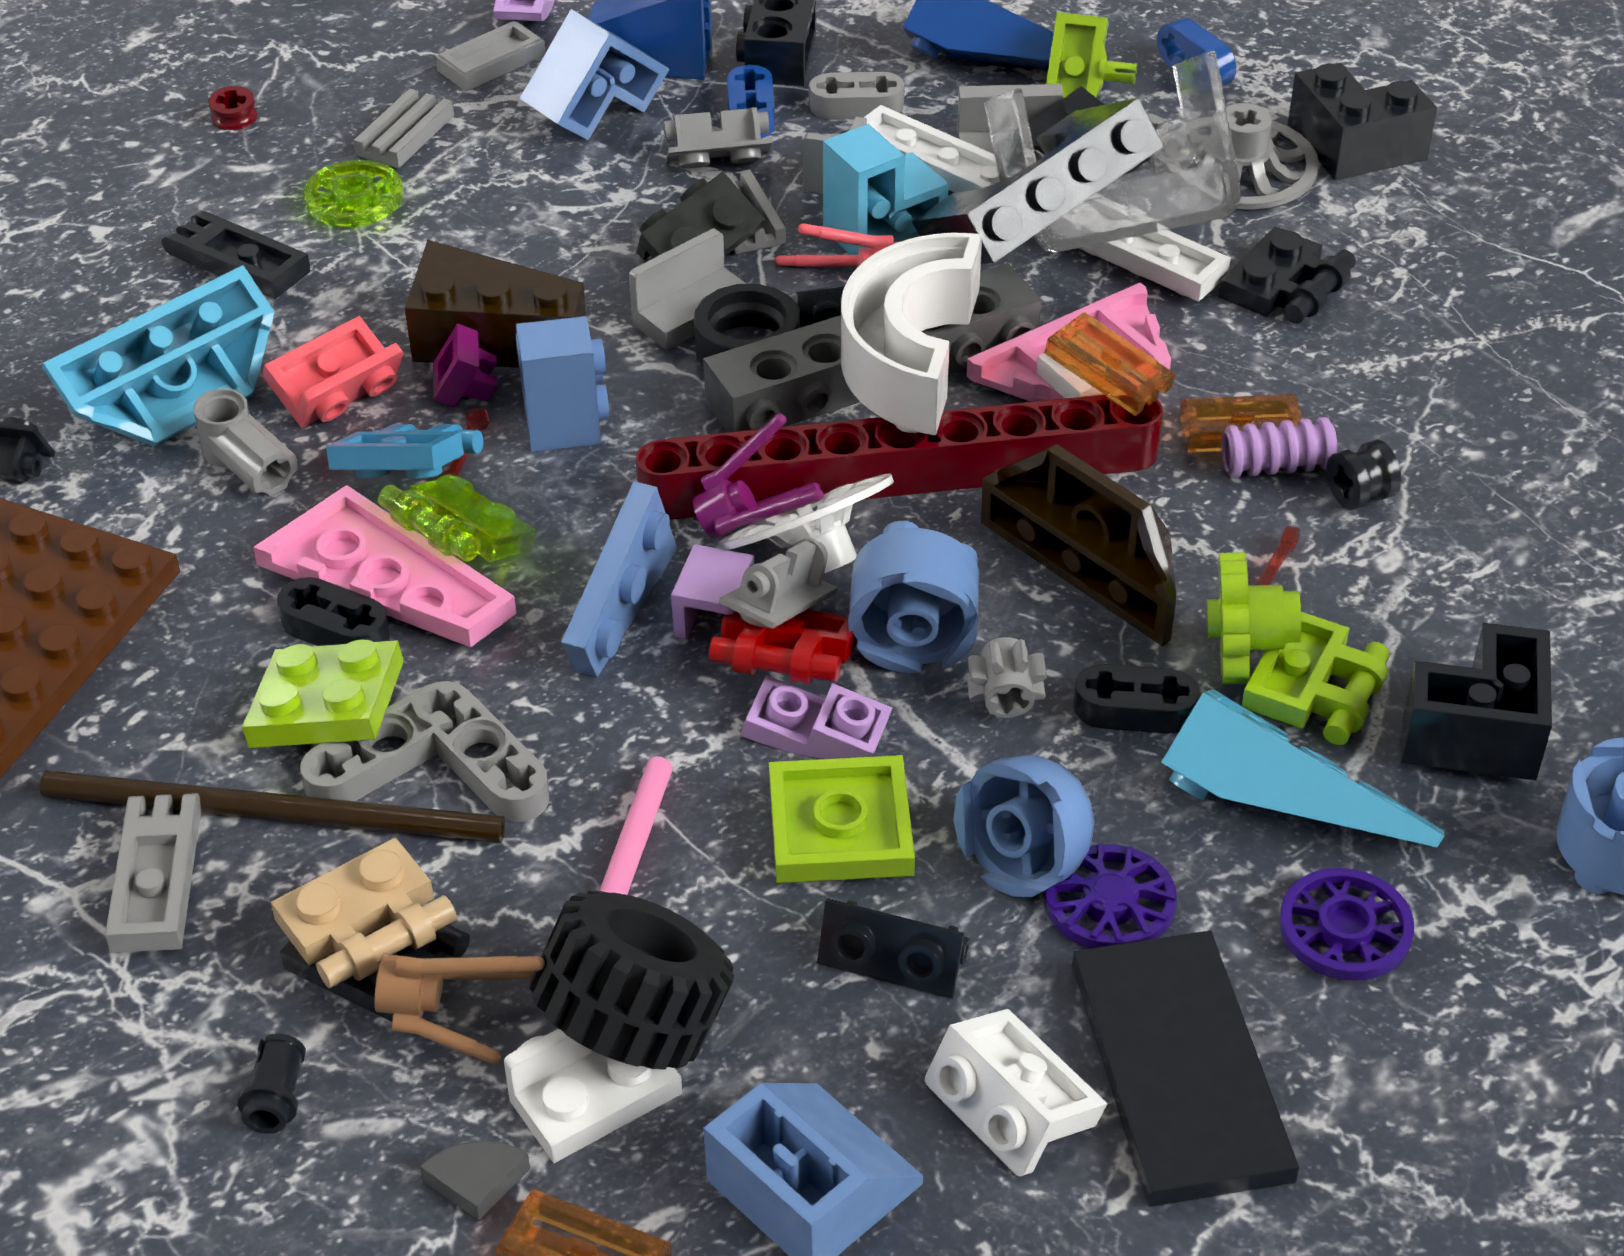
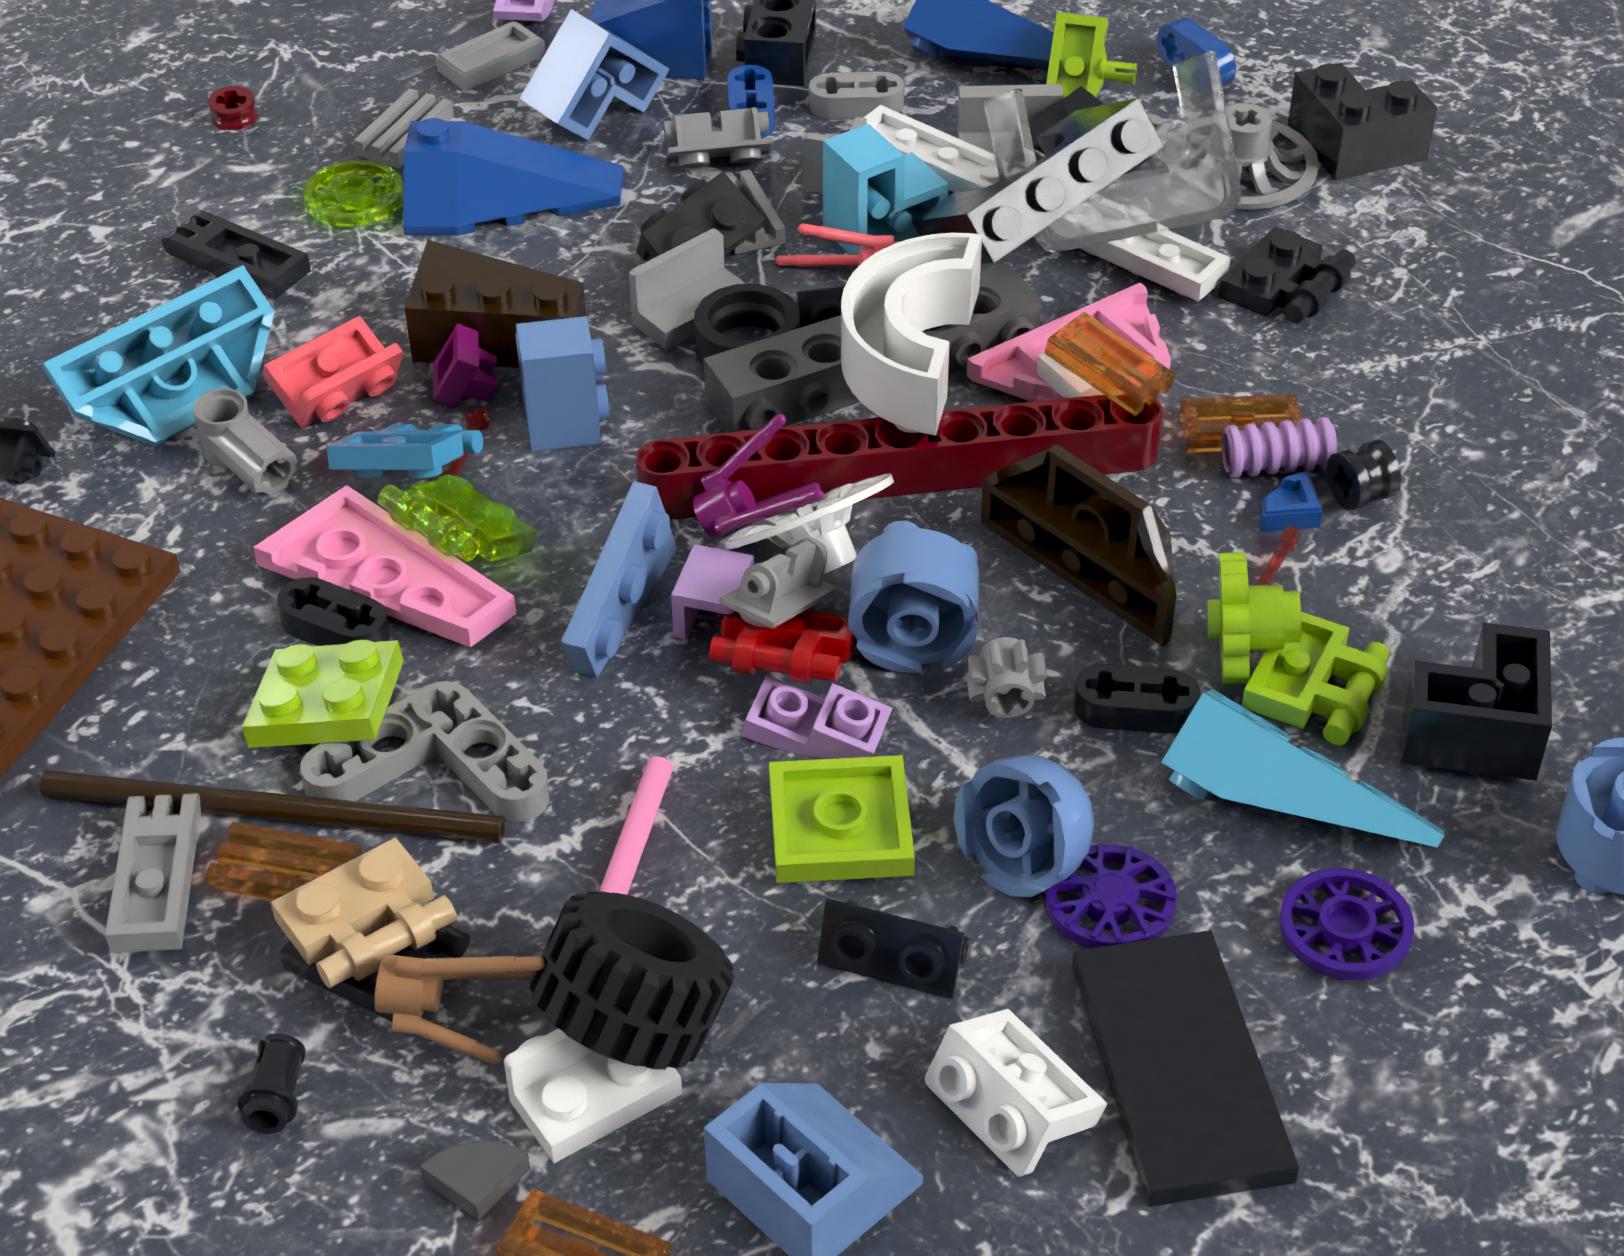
(275, 850): none -> clear orange tile
(478, 174): none -> blue wedge
(1291, 504): none -> blue tile

